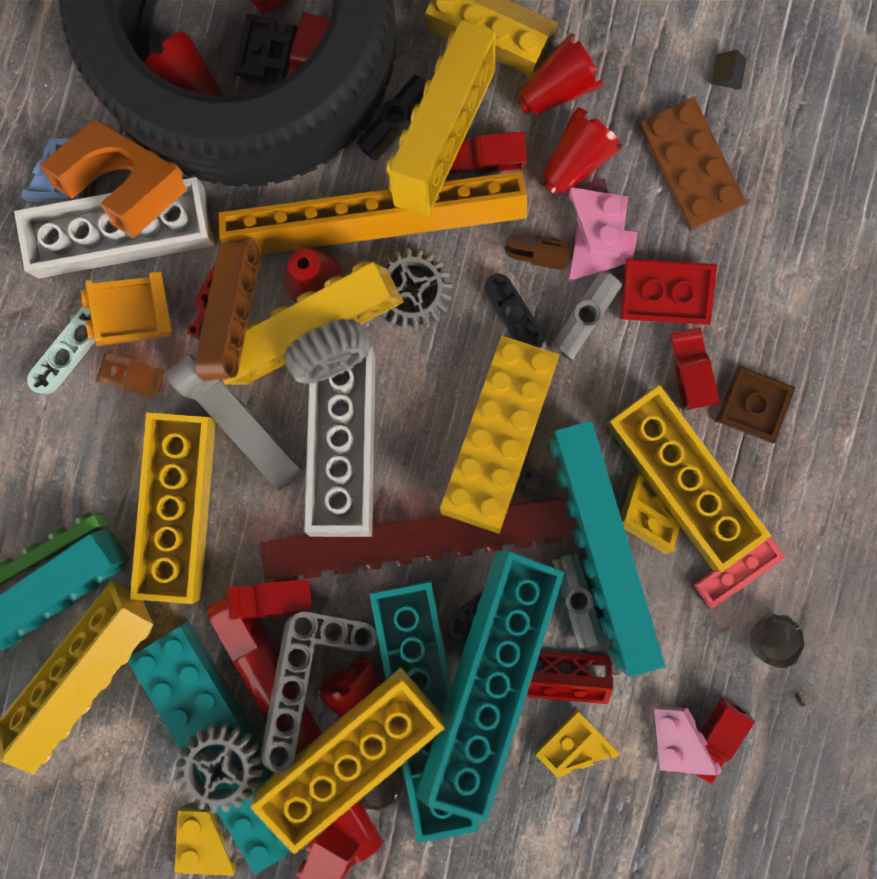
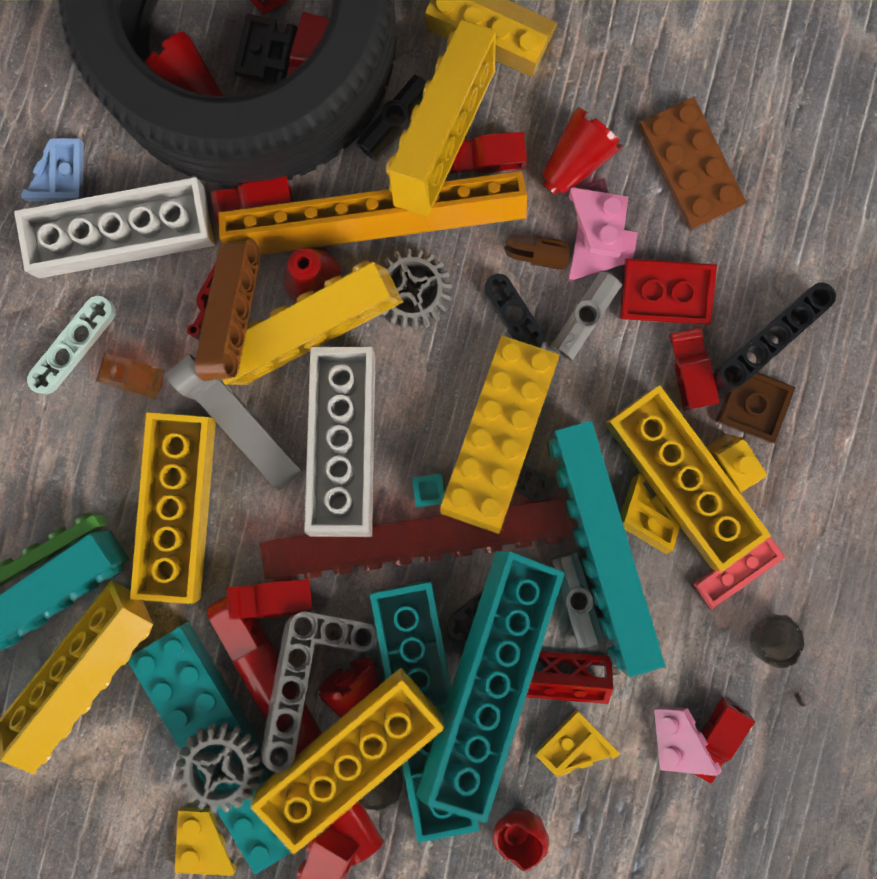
(102, 149): orange arch -> none
(127, 310): light orange panel -> none
(252, 195): none -> red piece
(327, 351): light grey gear -> none
(428, 490): none -> teal plate
(521, 838): none -> red hair
(560, 78): red cone -> none
(729, 69): black slope -> none
(737, 461): none -> yellow torso
(785, 331): none -> black beam

